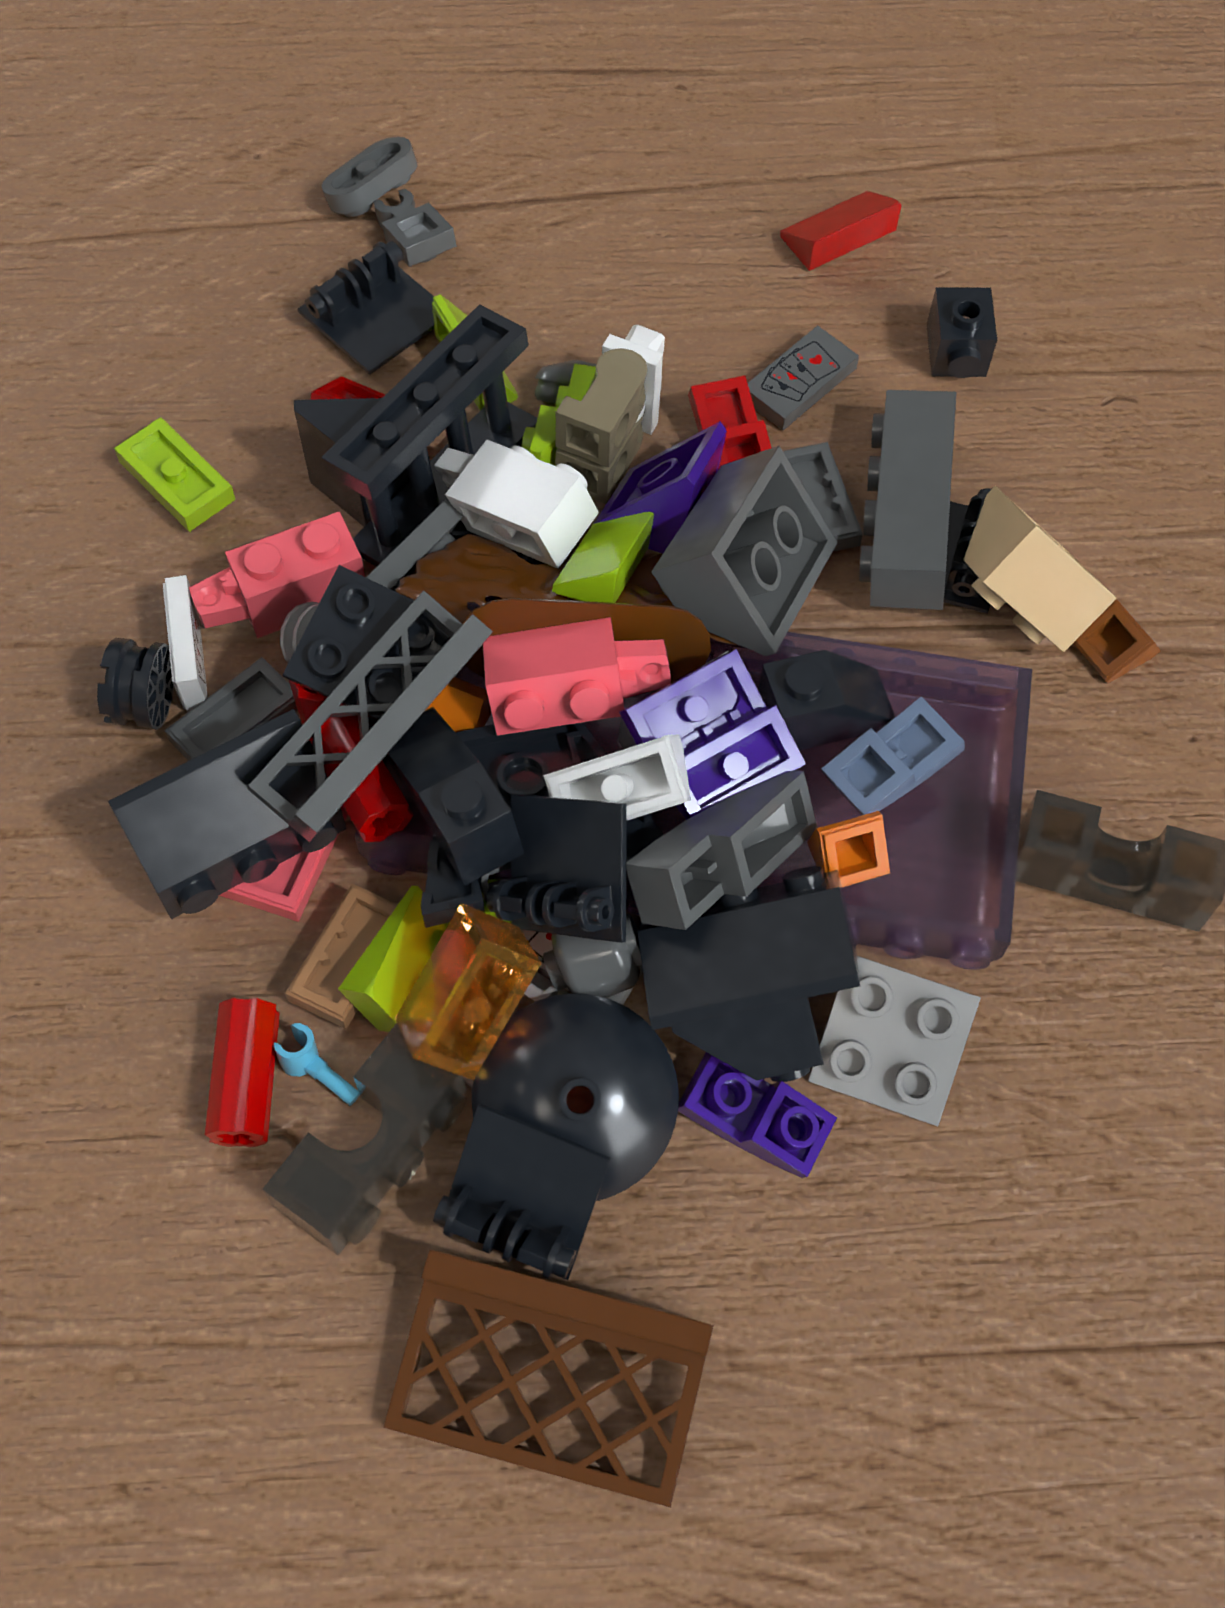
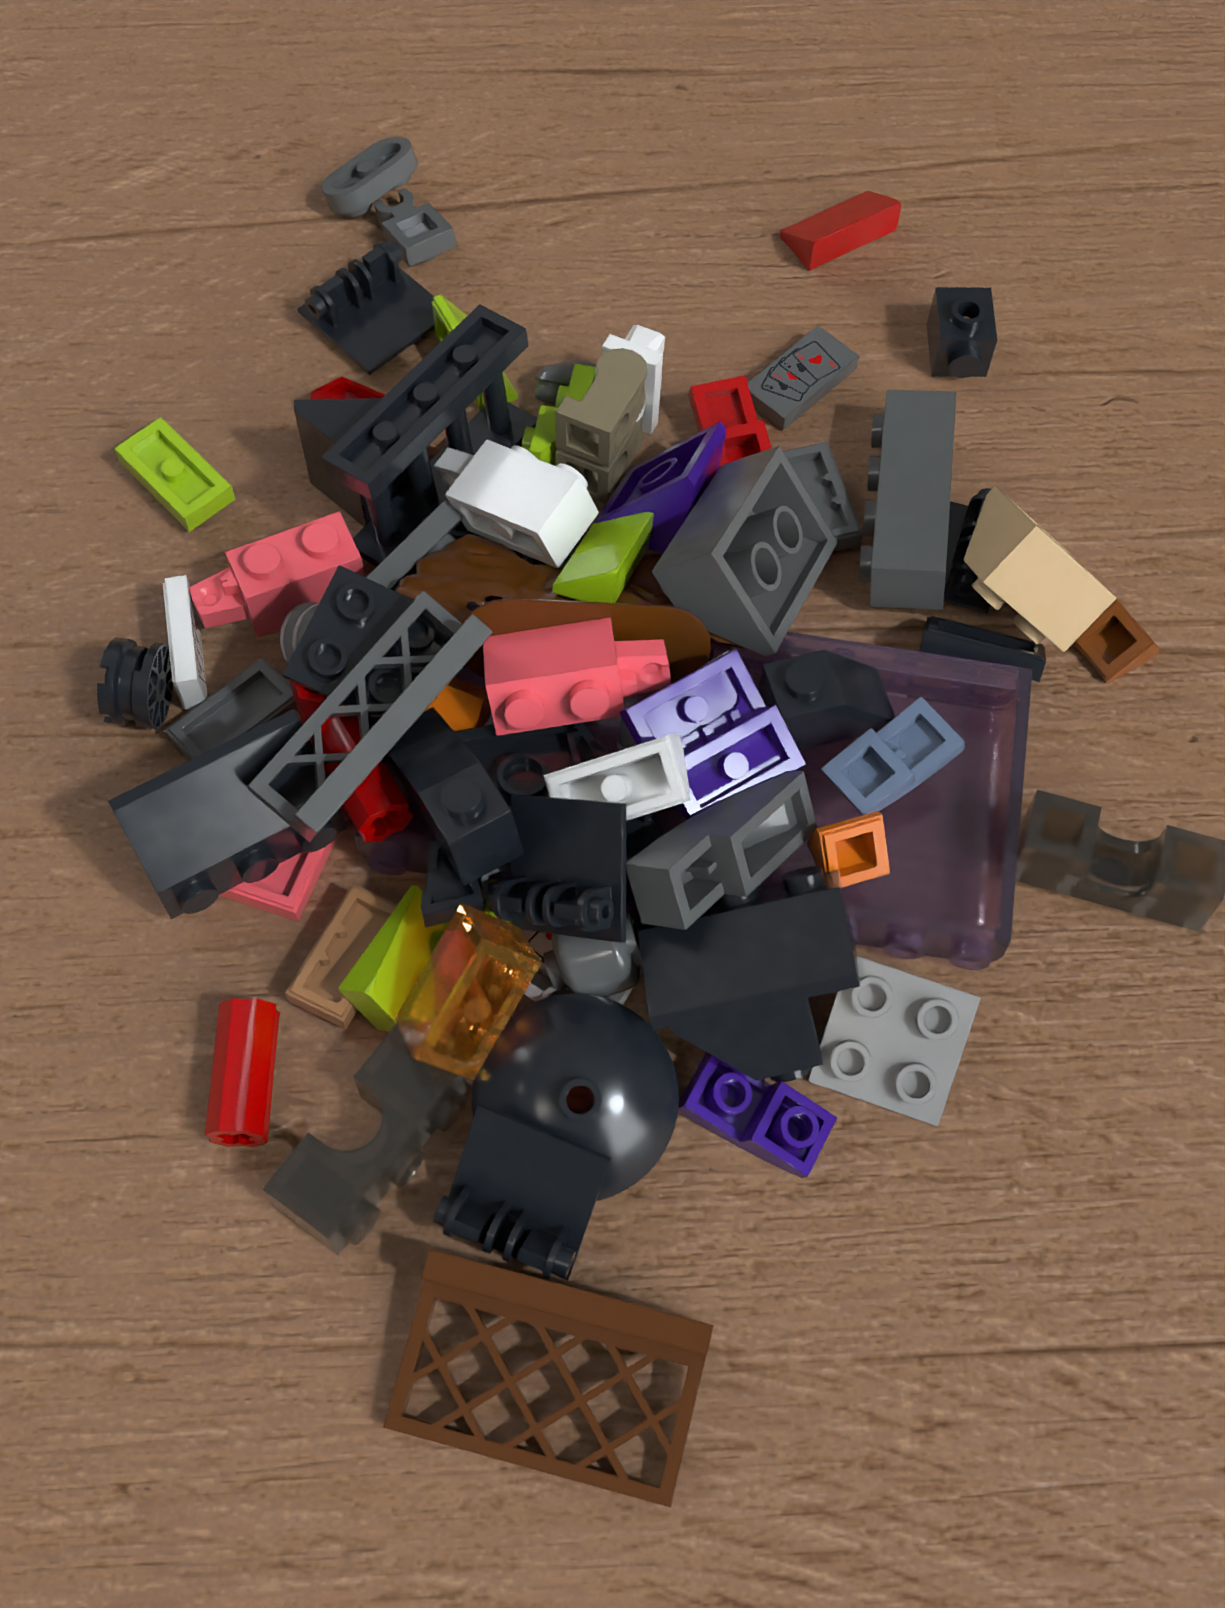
(308, 1062): medium azure hand -> none
(979, 644): none -> black tile

